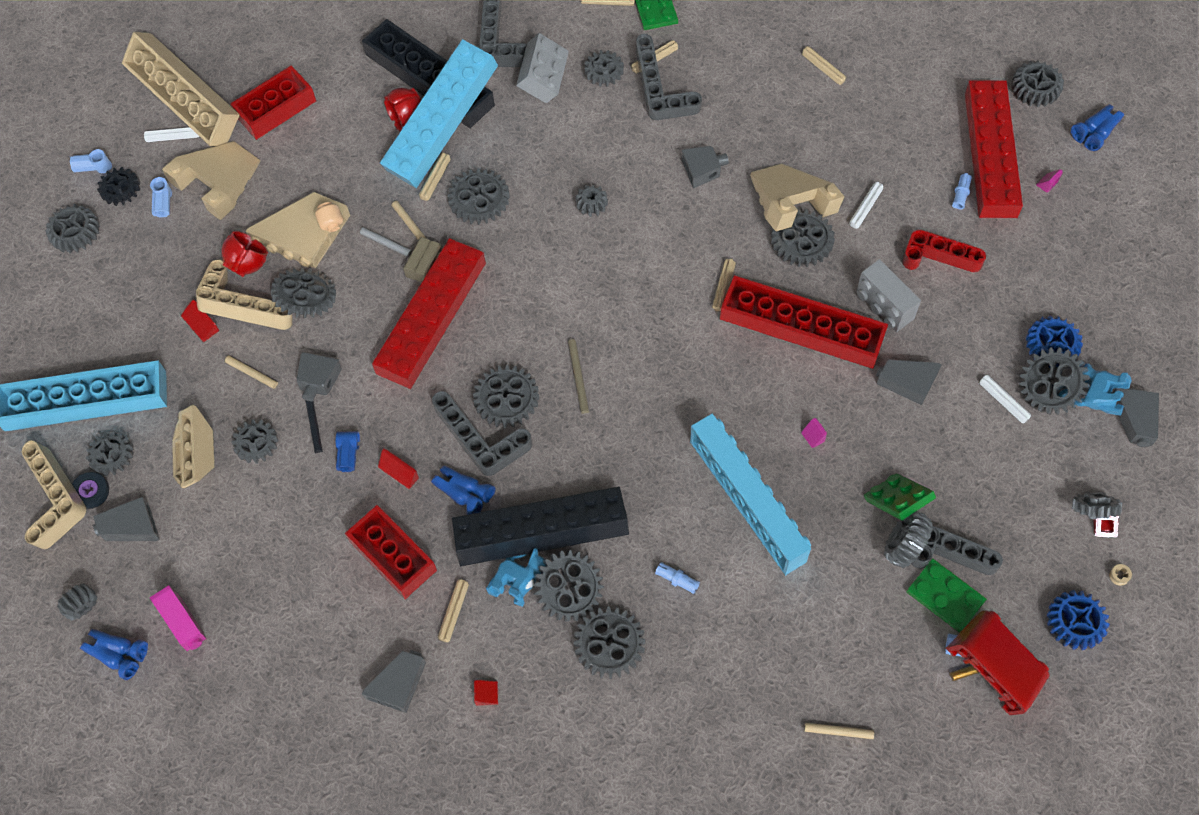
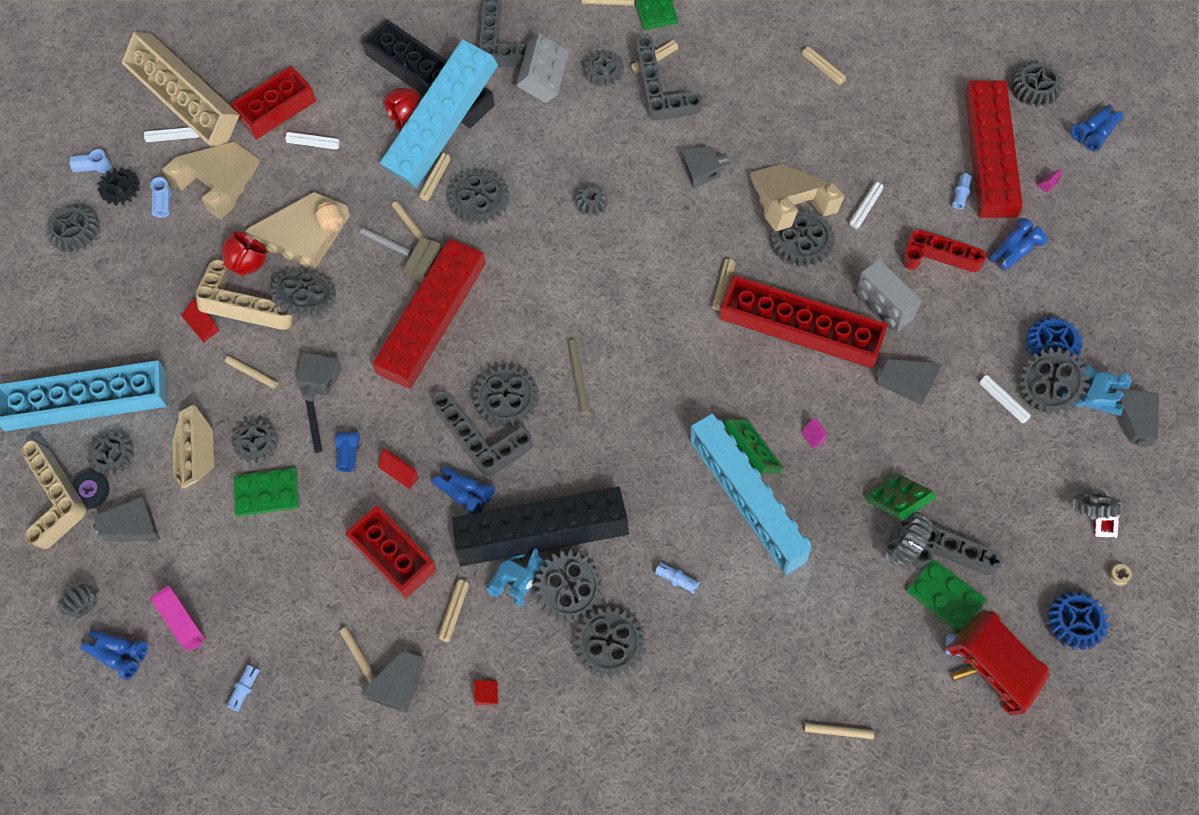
(242, 688): none -> light blue pin
(266, 492): none -> green plate
(312, 140): none -> white axle
(357, 653): none -> tan bar
(753, 446): none -> green plate
(1015, 246): none -> blue piece

